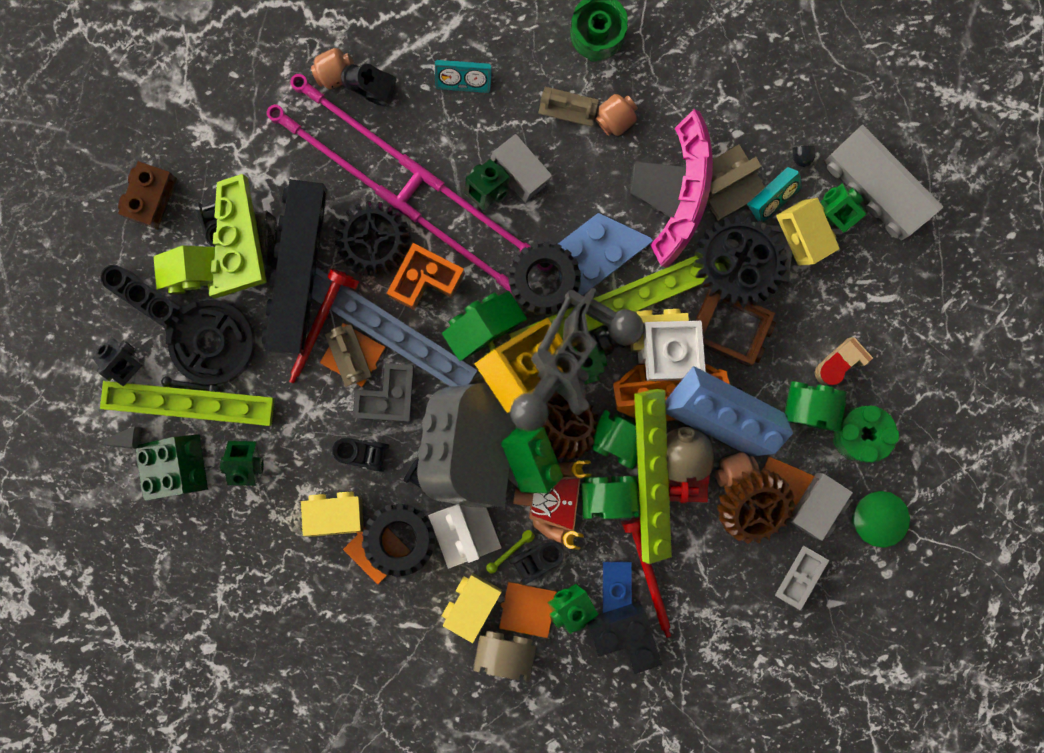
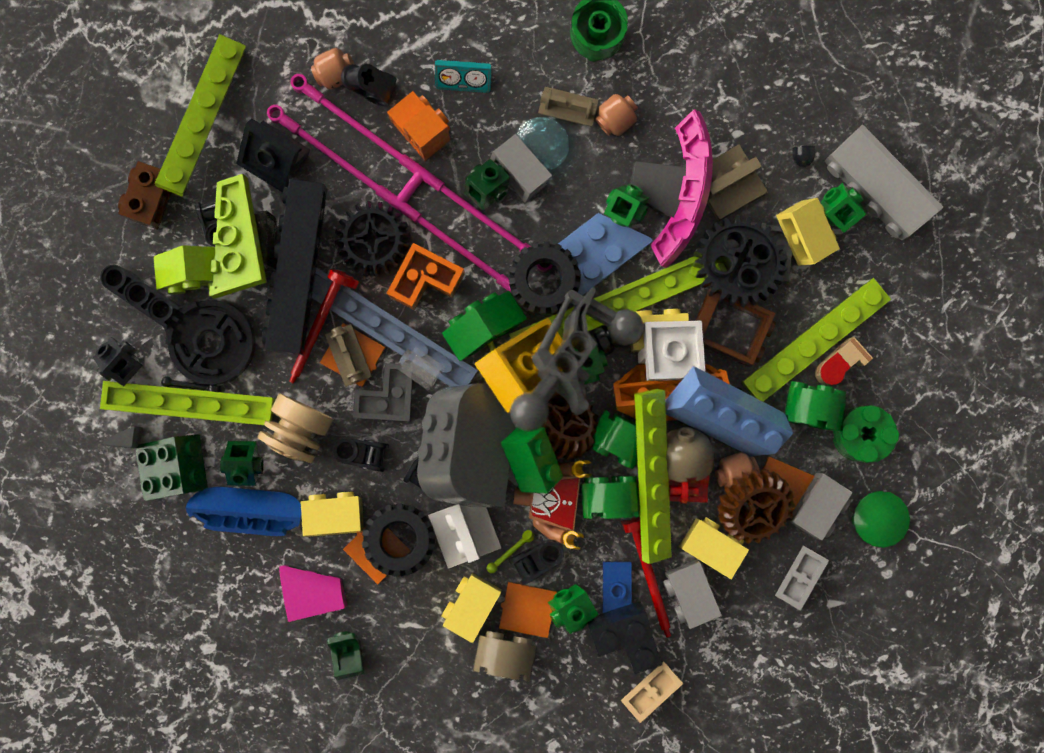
(200, 116): none -> lime plate
(245, 510): none -> blue brick
(270, 153): none -> black bracket
(295, 429): none -> tan wheel
(310, 593): none -> dark pink slope
(346, 655): none -> dark green bracket
(420, 124): none -> orange brick
(420, 367): none -> clear brick
(545, 140): none -> clear light blue dish
(618, 209): none -> green brick
(652, 692): none -> tan hinge
(692, 594): none -> light grey brick
(713, 547): none -> light yellow brick
(775, 194): teal slope -> none
(816, 340): none -> lime plate

